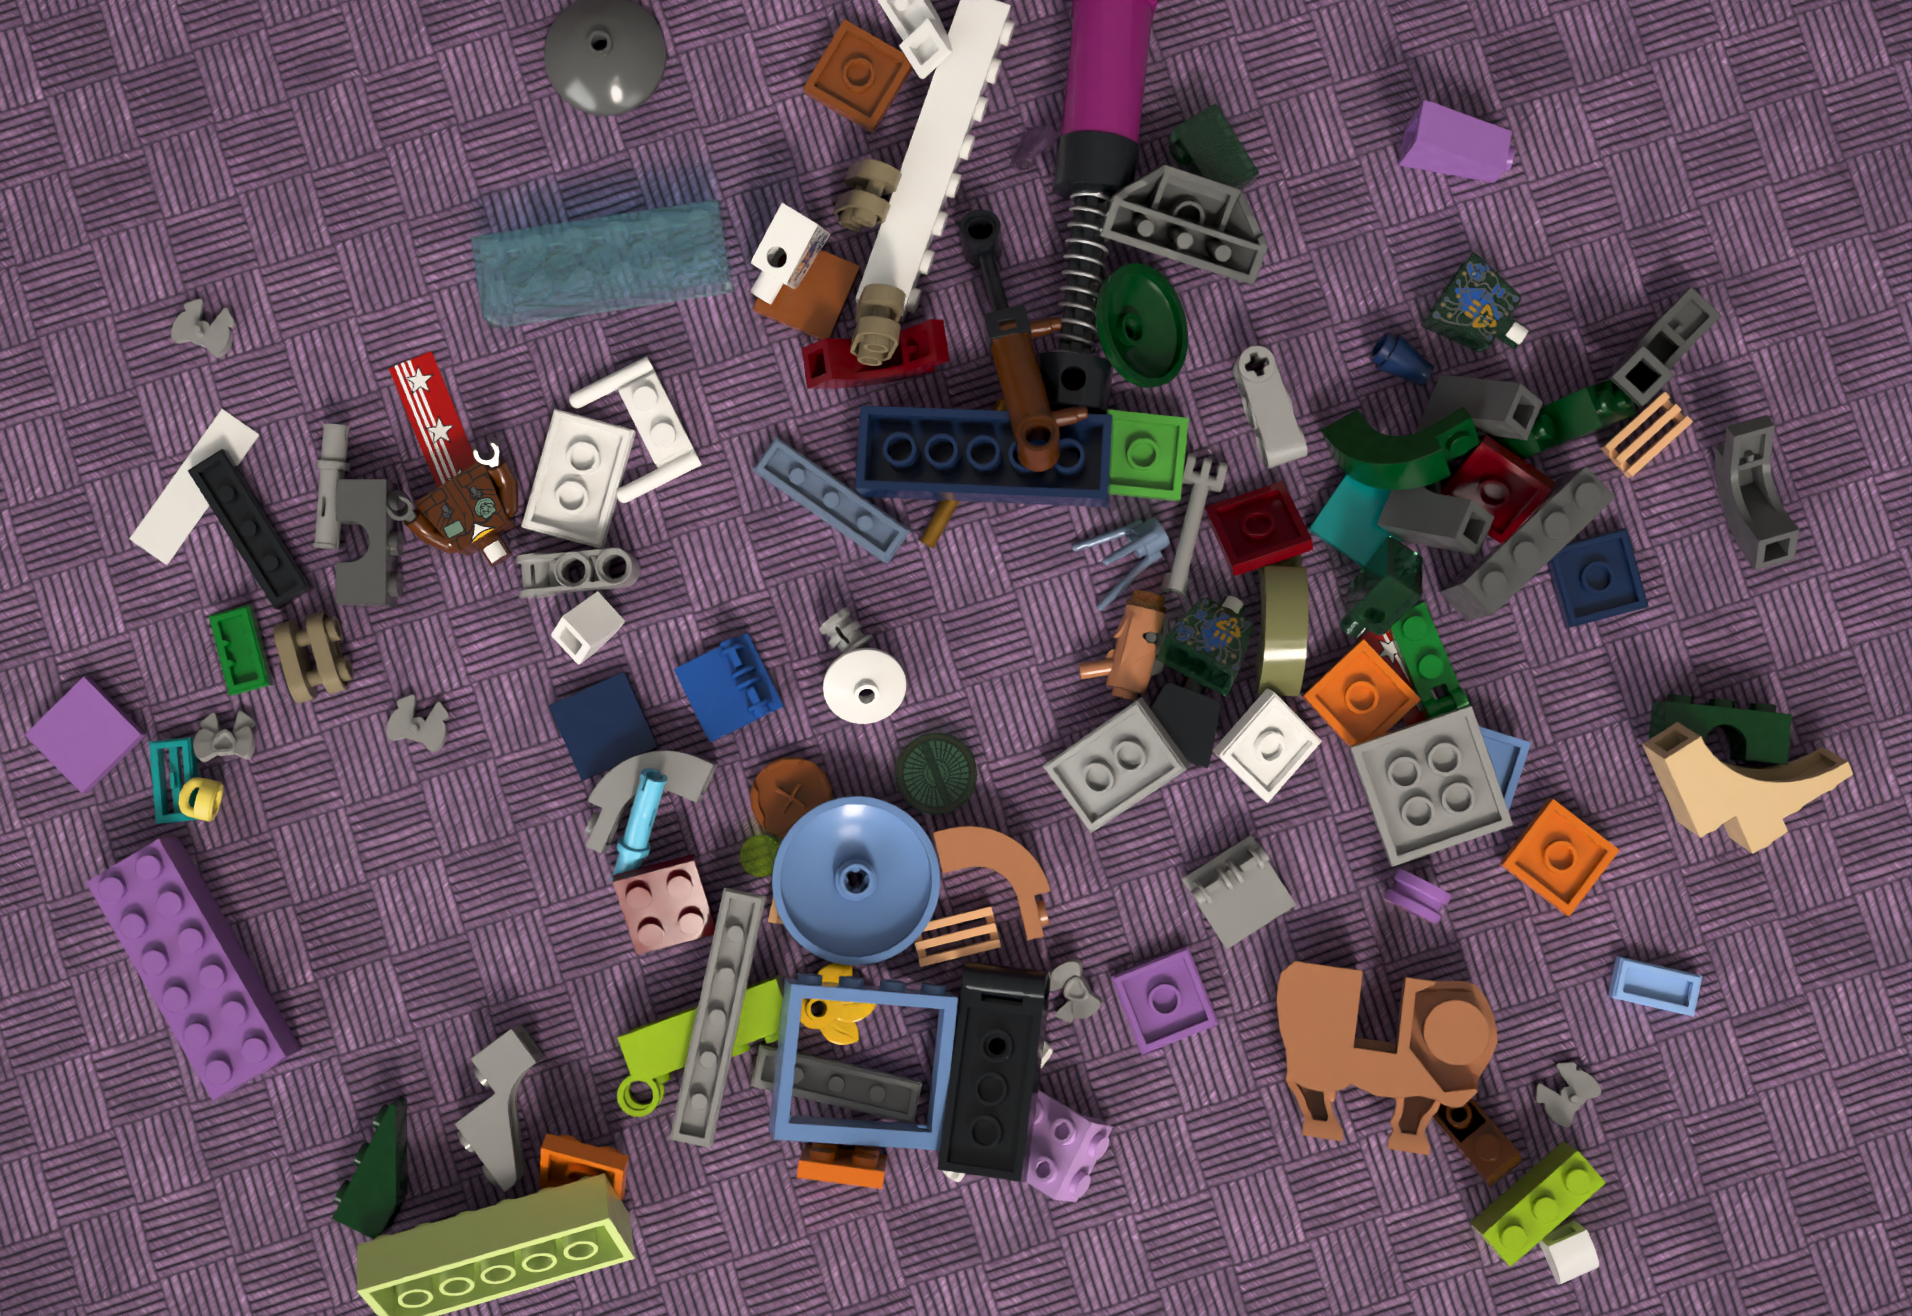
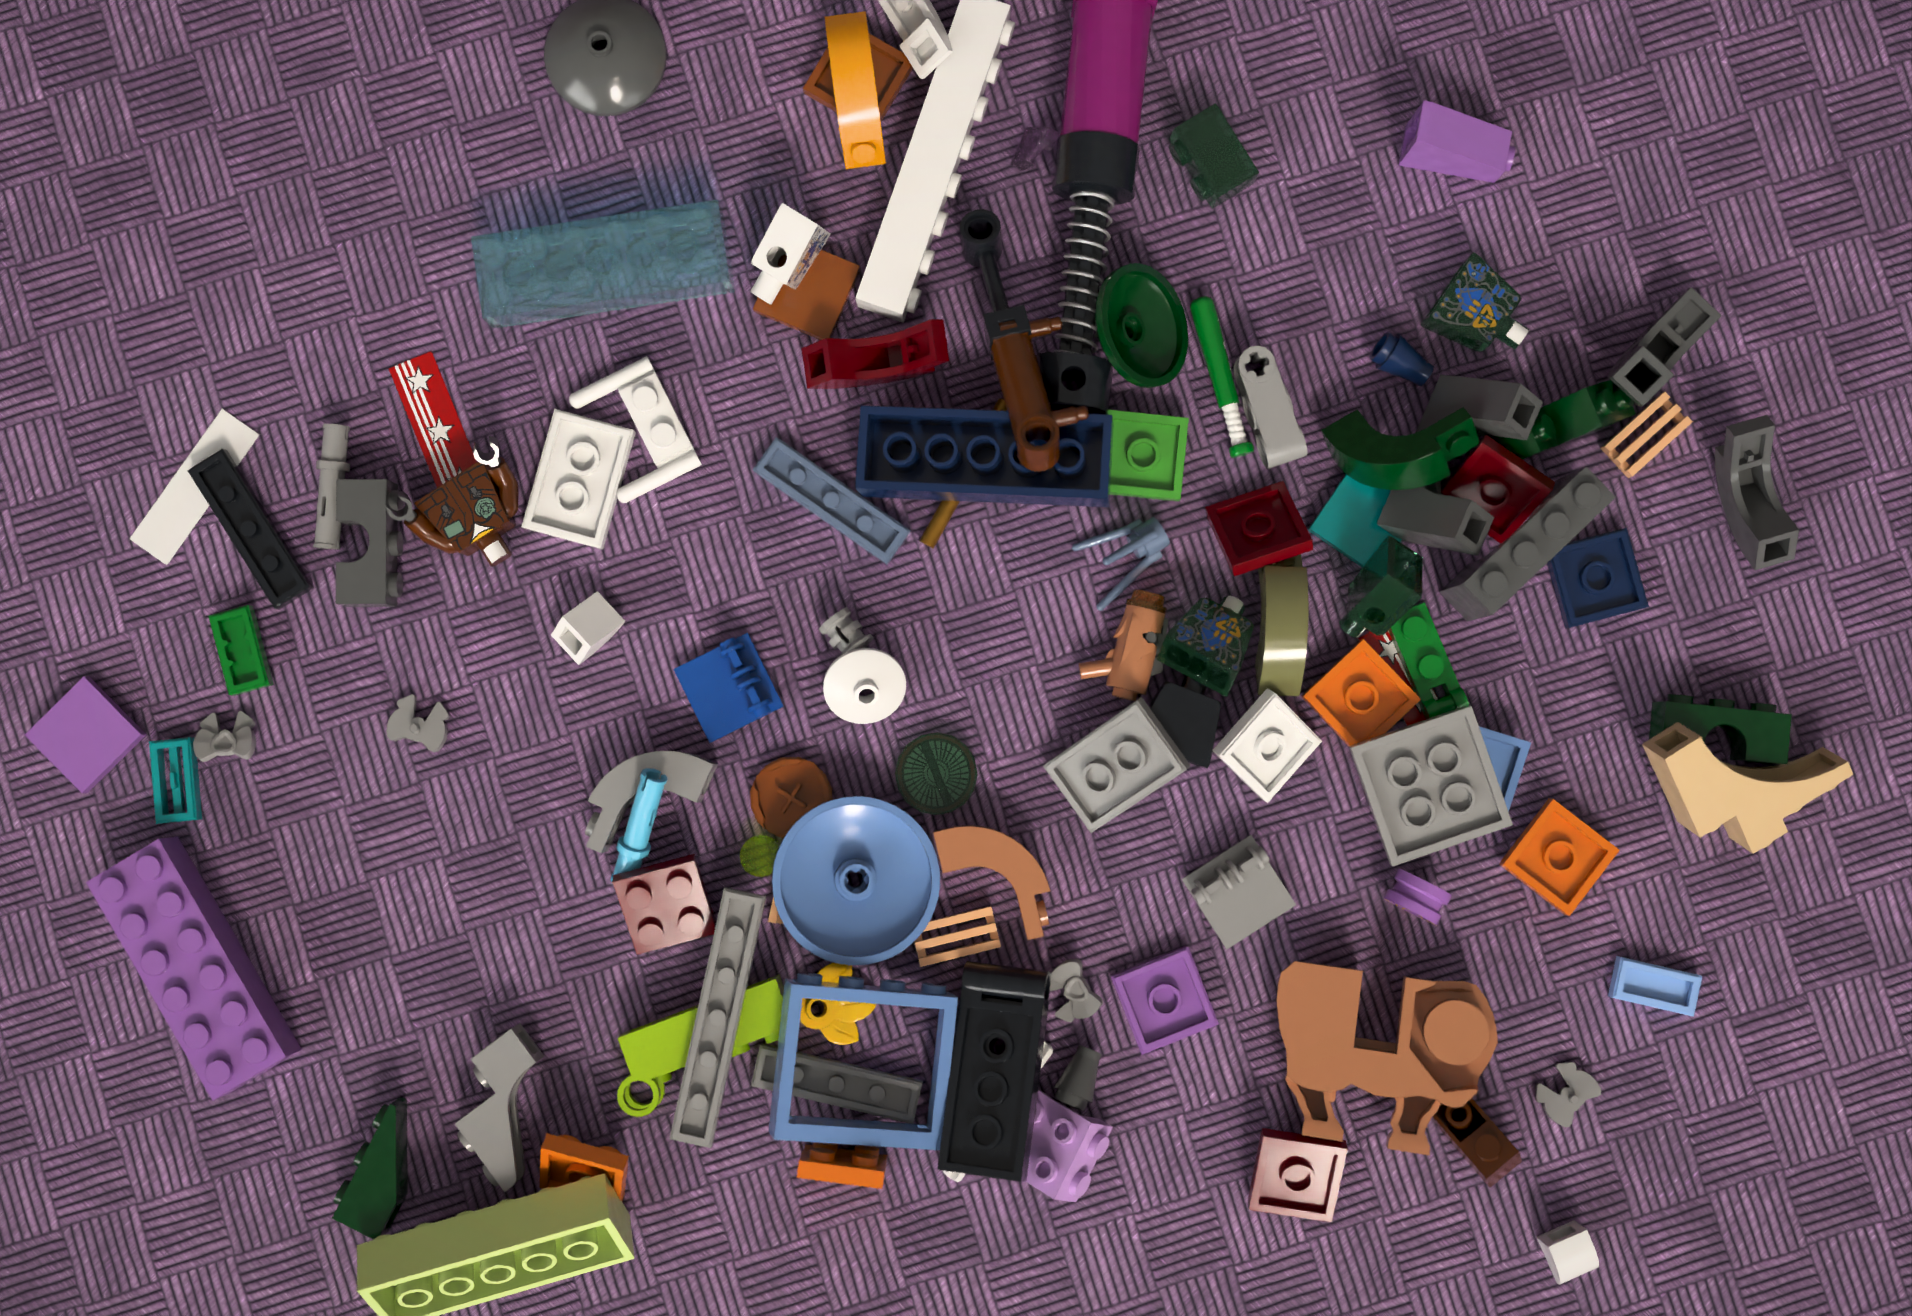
(207, 799): light yellow tile -> none
(214, 337): light grey piece -> none
(332, 667): dark tan brick -> none
(549, 572): light grey piece -> none
(603, 726): dark blue tile -> none
(855, 90): none -> light orange arch
(864, 204): dark tan brick -> none
(877, 323): dark tan brick -> none
(1078, 1079): none -> dark grey cone
(1188, 222): dark grey wedge -> none
(1201, 482): light grey hinge -> none
(1218, 366): none -> green piece
(1297, 1175): none -> plate
(1537, 1203): lime brick -> none

